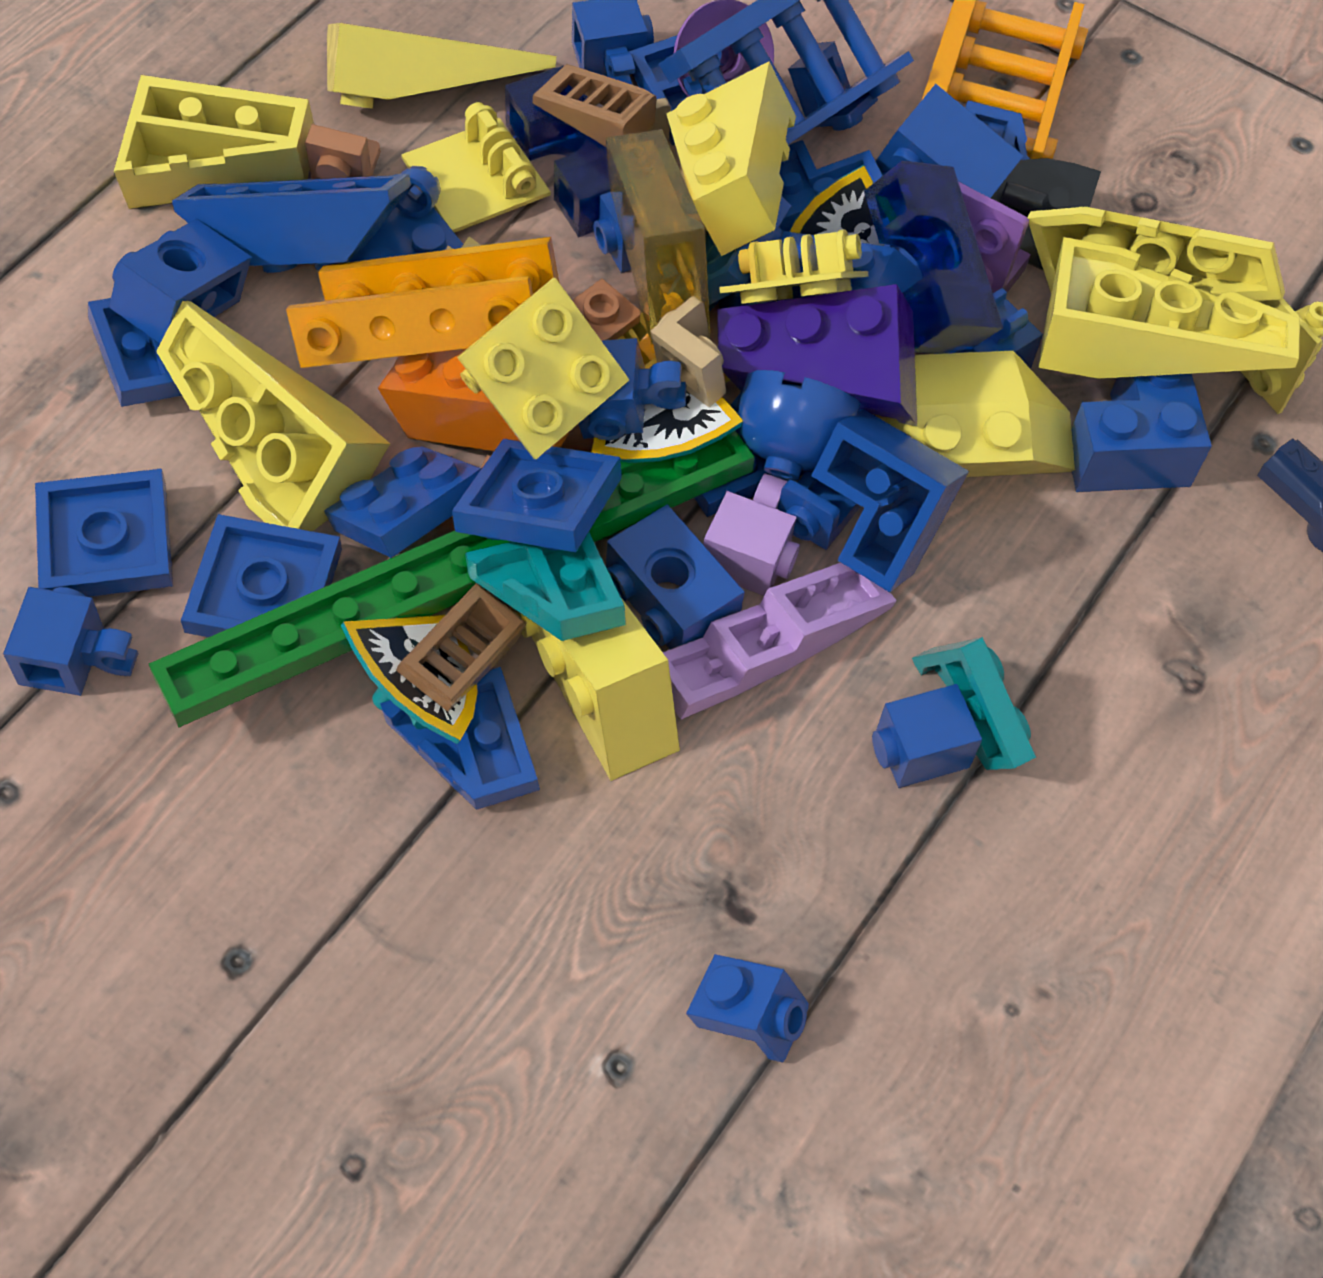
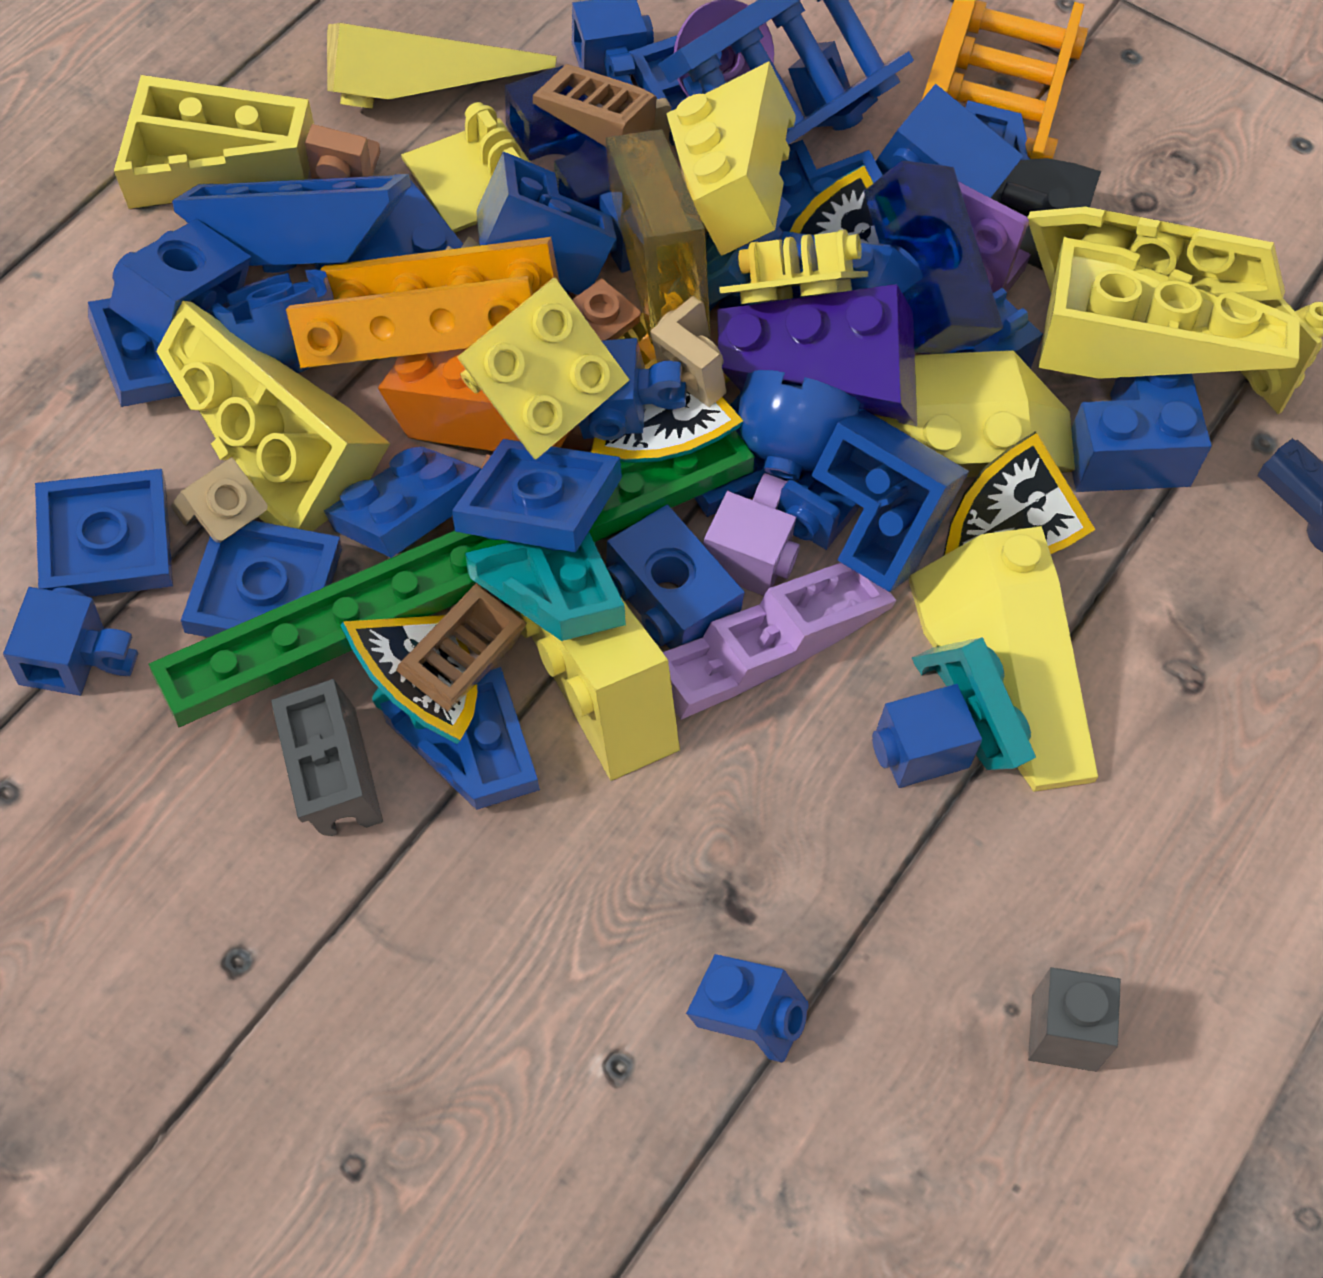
(220, 501): none -> tan bracket
(260, 315): none -> blue cylinder
(326, 757): none -> dark grey hinge
(430, 185): blue hinge -> none
(526, 205): none -> blue brick
(1012, 597): none -> light yellow wedge
(1020, 492): none -> shield
(1074, 1019): none -> dark grey brick

